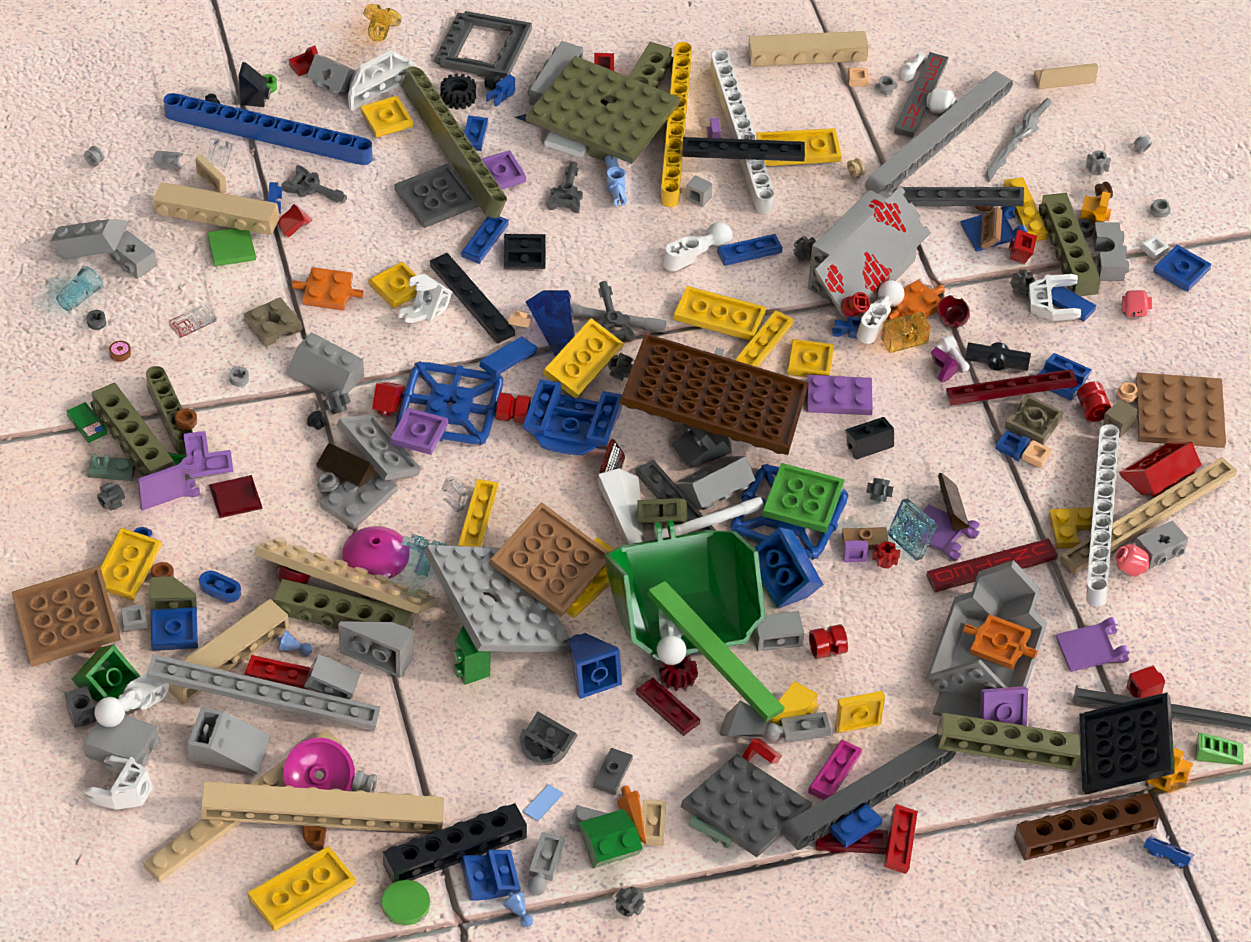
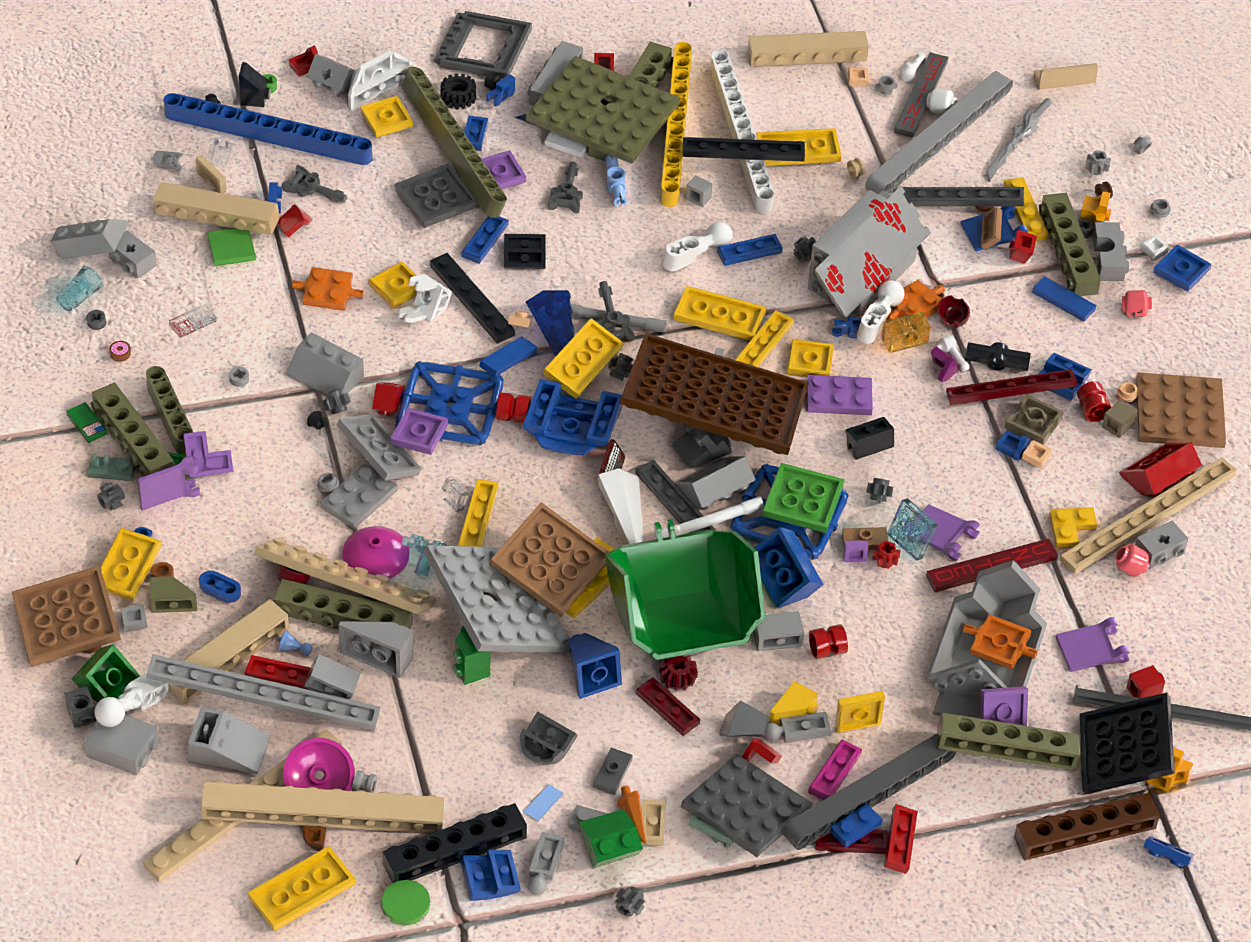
(94, 156): light grey bush -> none
(129, 789): white piece -> none
(174, 629): blue tile -> none
(186, 419): dark orange tile -> none
(235, 496): dark red piece -> none
(278, 312): dark tan brick -> none
(346, 465): dark brown slope -> none
(382, 19): clear yellow tile -> none
(517, 904): medium blue piece -> none
(661, 511): olive brick -> none
(671, 647): white beam -> none
(713, 130): medium lavender plate -> none
(715, 651): bright green tile -> none
(855, 304): red wheel -> none
(953, 503): dark brown slope -> none
(1021, 281): dark grey gear -> none
(1041, 298): white piece -> none
(1102, 516): white beam -> none
(1210, 755): bright green slope -> none

